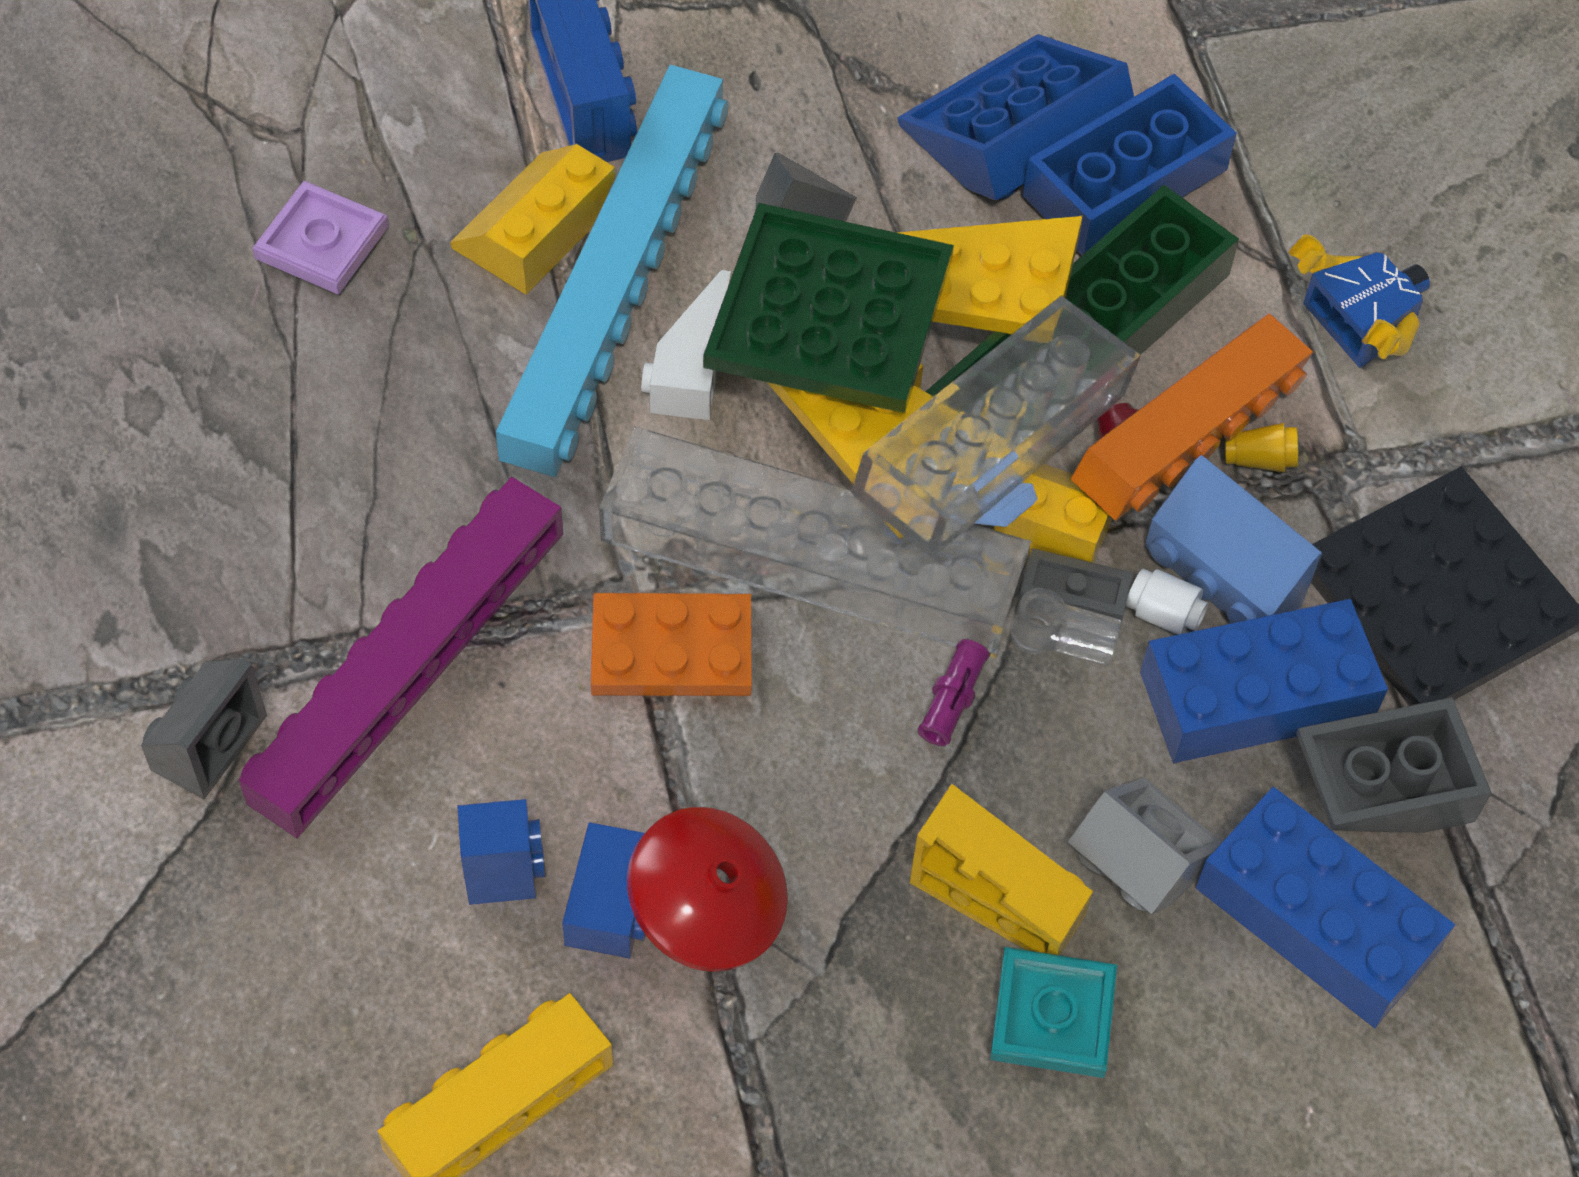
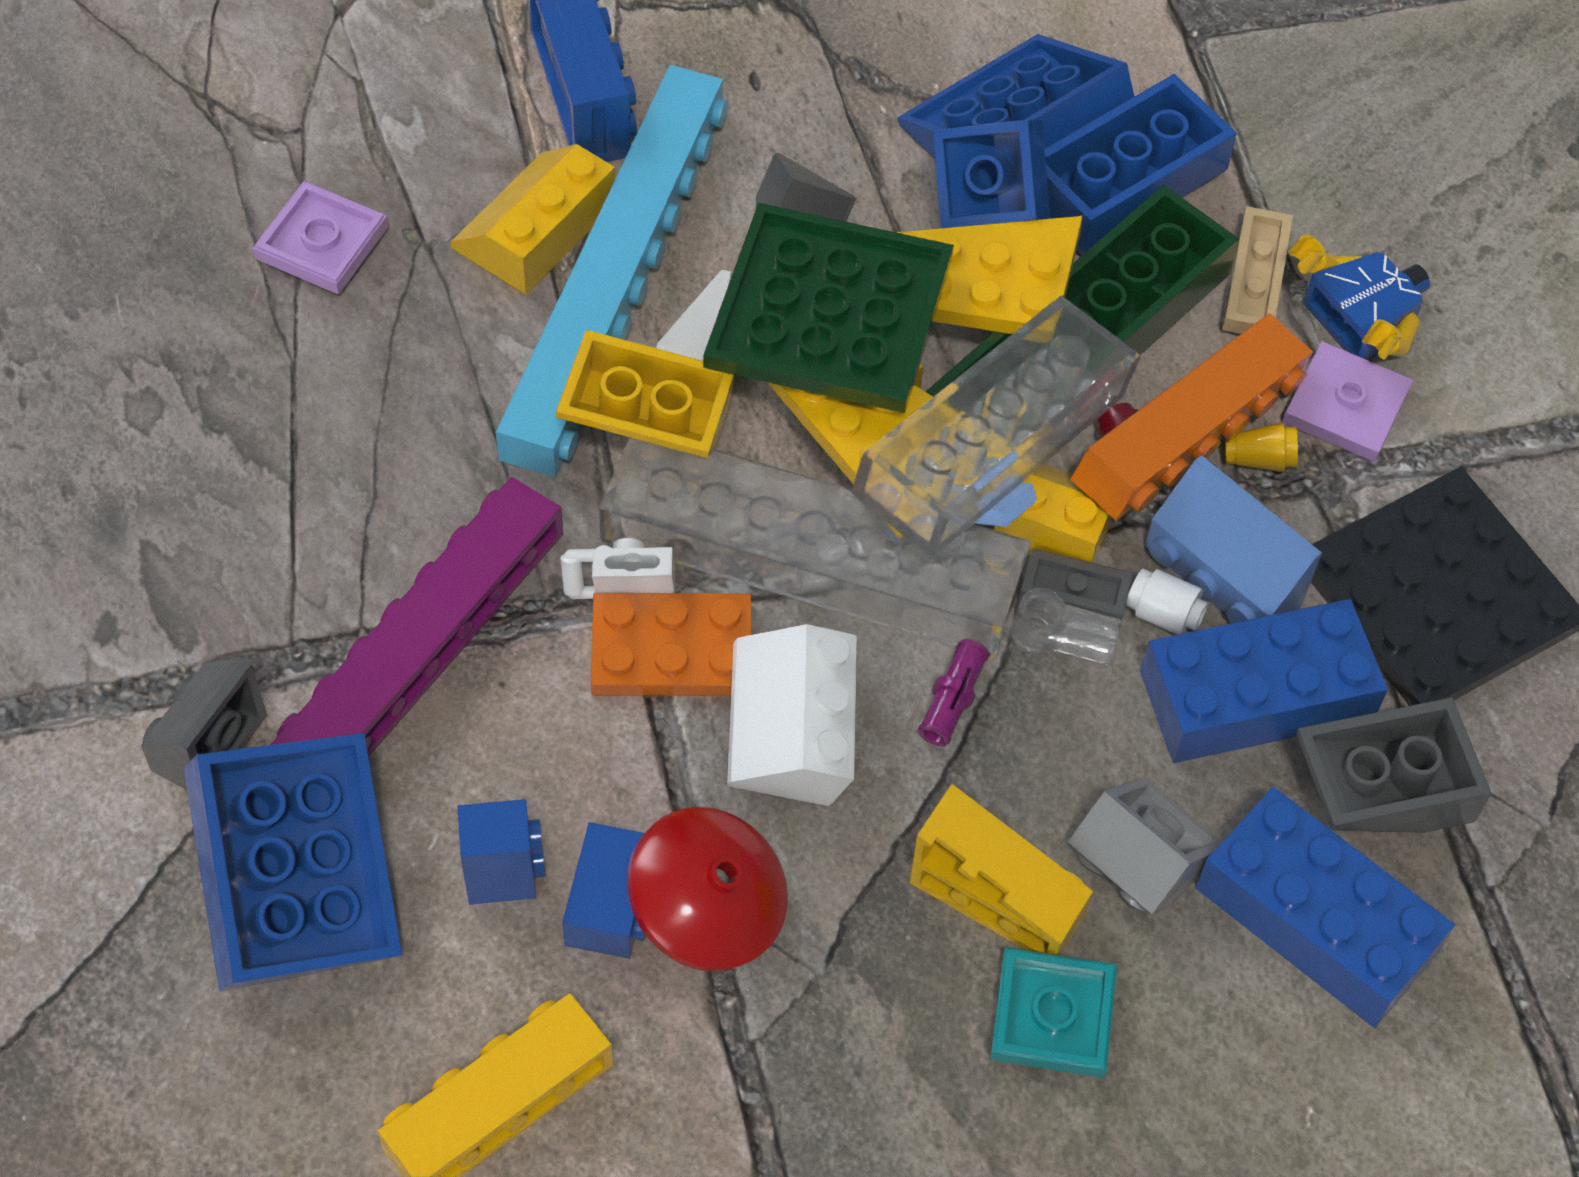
(291, 860): none -> blue slope
(619, 569): none -> white piece
(646, 394): none -> yellow slope
(793, 713): none -> white slope
(991, 173): none -> blue slope
(1257, 268): none -> tan plate
(1347, 401): none -> lavender plate

